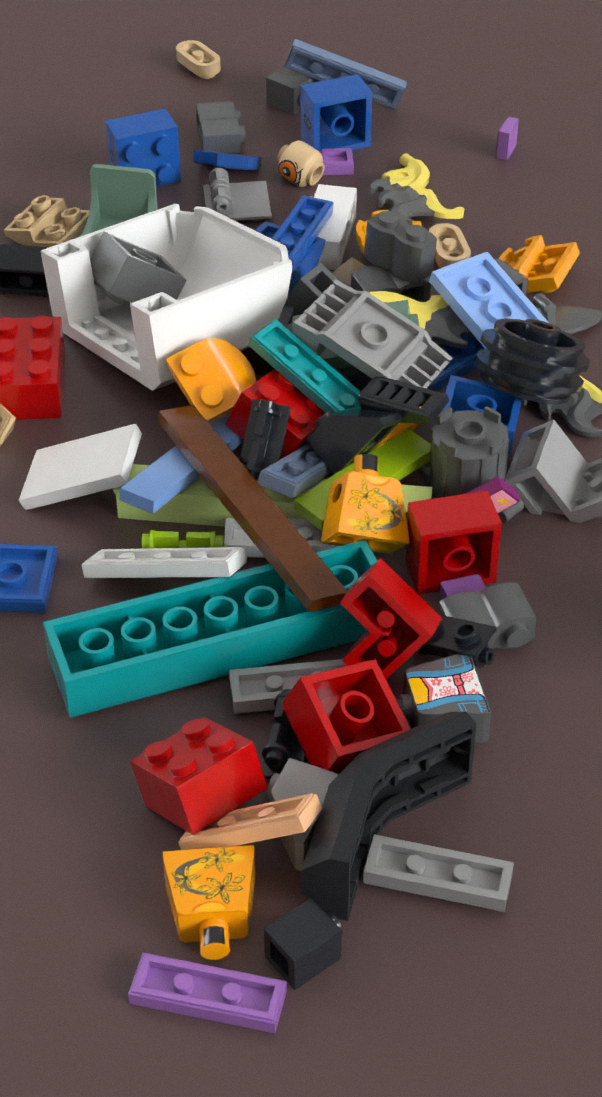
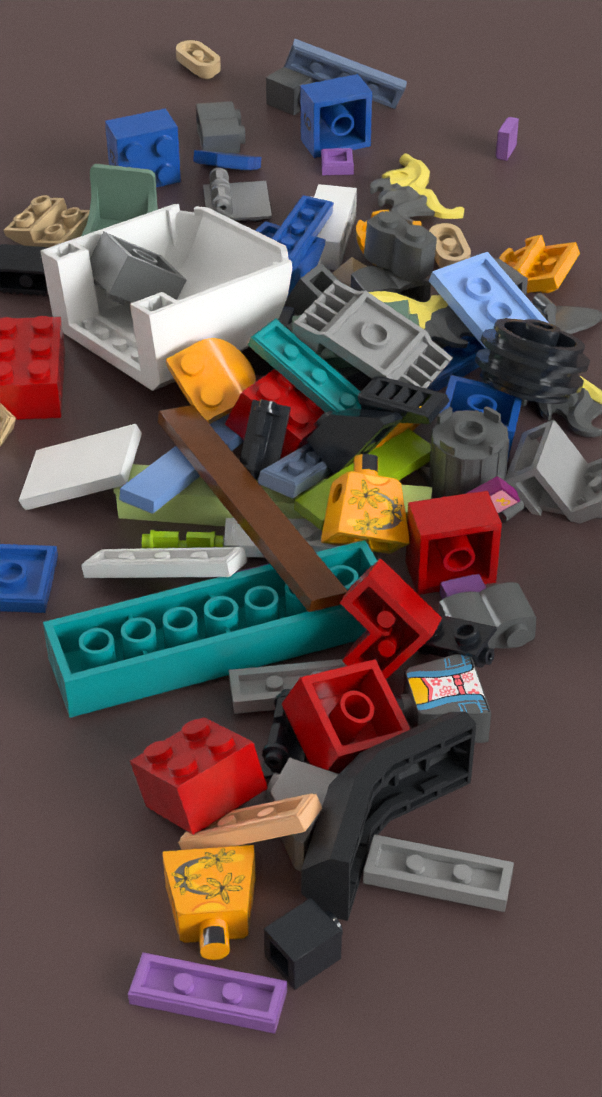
(300, 164): tan head -> none

